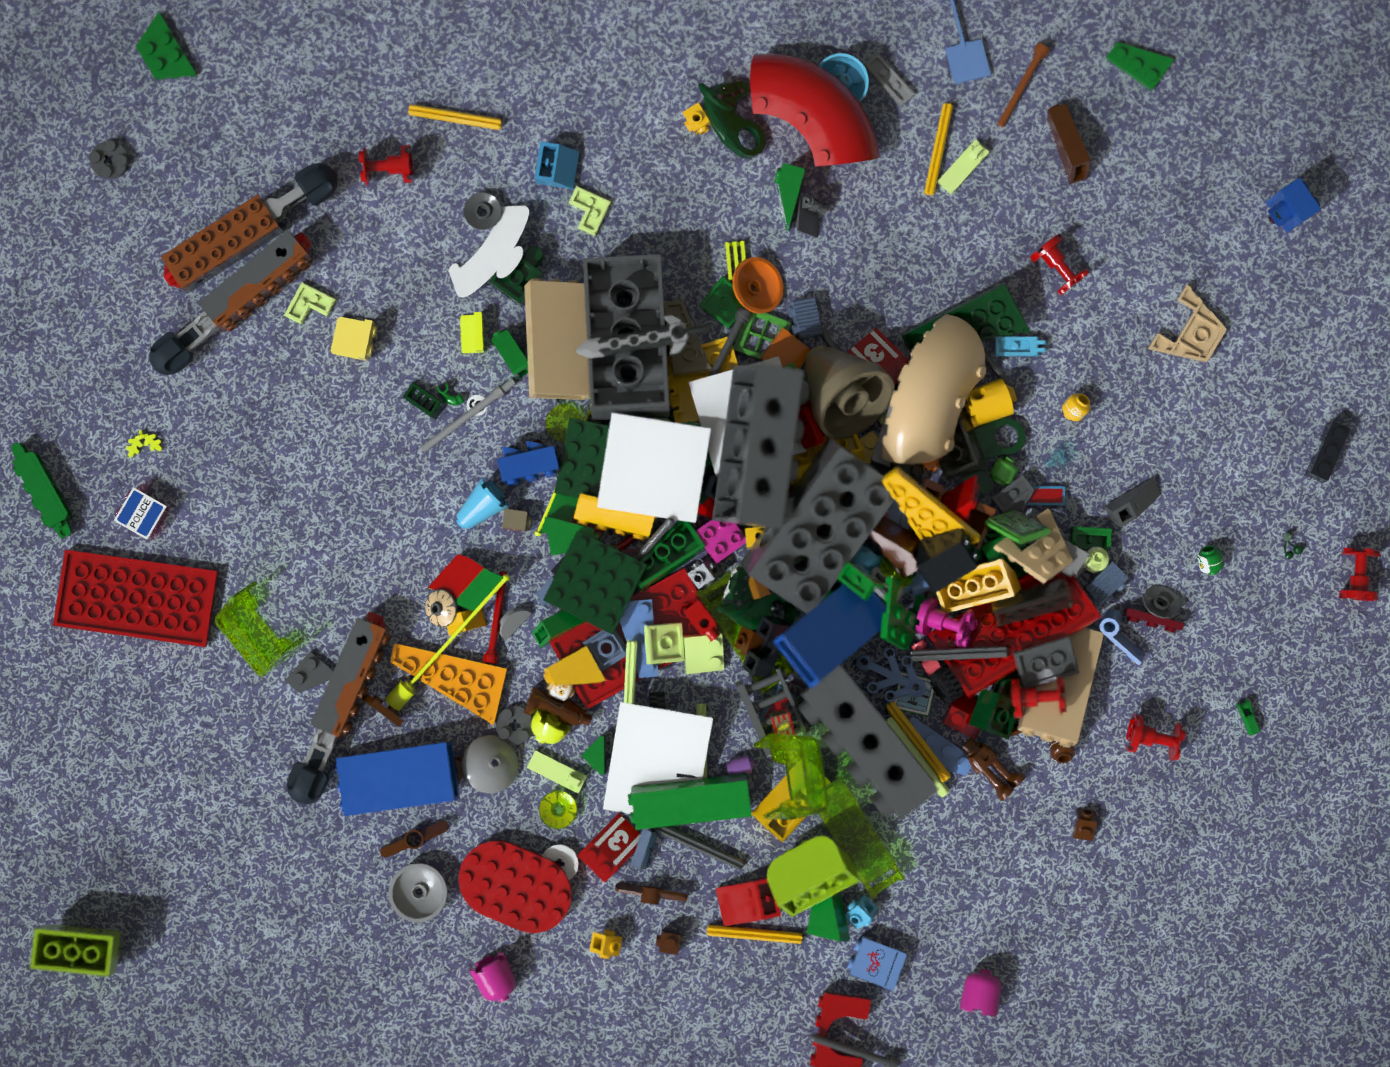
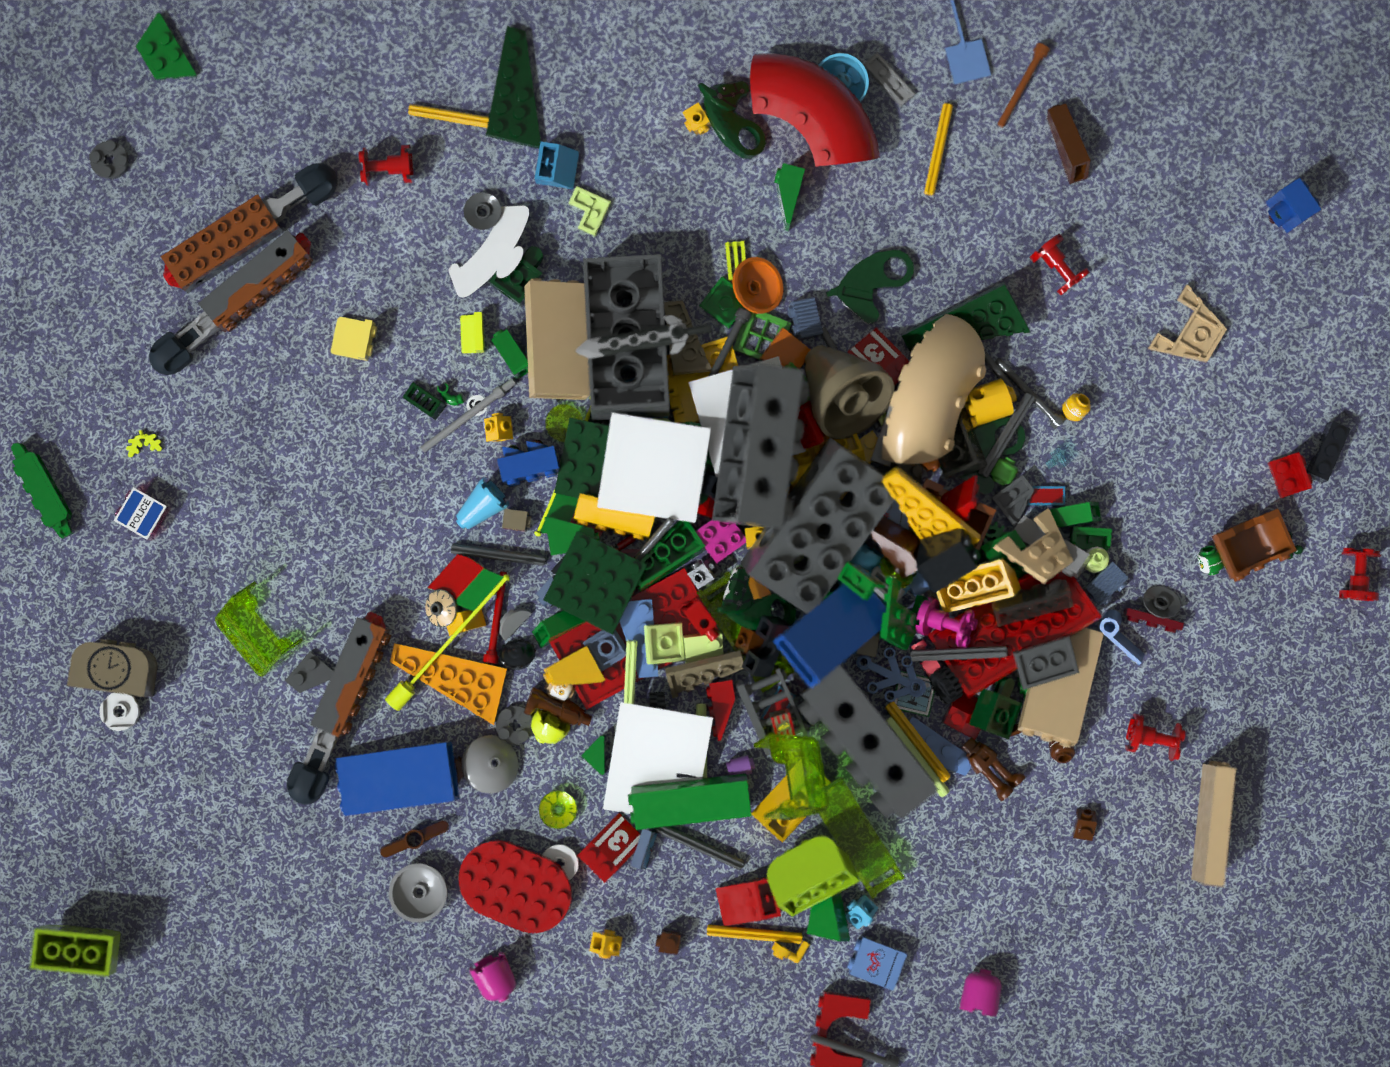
(112, 719): none -> white plate
(113, 668): none -> dark tan brick
(135, 598): red plate -> none
(306, 299): yellowish green tile -> none
(390, 713): reddish brown plate -> none
(497, 554): none -> dark grey axle
(498, 428): none -> yellow brick
(513, 100): none -> dark green wing
(517, 654): none -> black piece
(557, 771): yellowish green hinge -> none
(649, 894): reddish brown piece -> none
(691, 674): none -> dark tan wing
(722, 700): none -> red slope
(781, 952): none -> yellow plate
(808, 214): dark grey hinge -> none
(858, 284): none -> dark green animal
(869, 647): none -> dark tan brick
(963, 167): yellowish green hinge -> none
(1007, 434): none -> dark grey axle
(1018, 346): medium azure hinge -> none
(1018, 526): piece -> none
(1031, 697): red piece -> none
(1054, 418): none -> dark grey piece
(1076, 514): none -> green slope
(1132, 503): dark grey slope -> none
(1139, 64): green wing -> none
(1213, 823): none -> tan brick
(1249, 720): green bar -> none
(1253, 544): none -> dark orange cylinder
(1290, 474): none -> red bracket

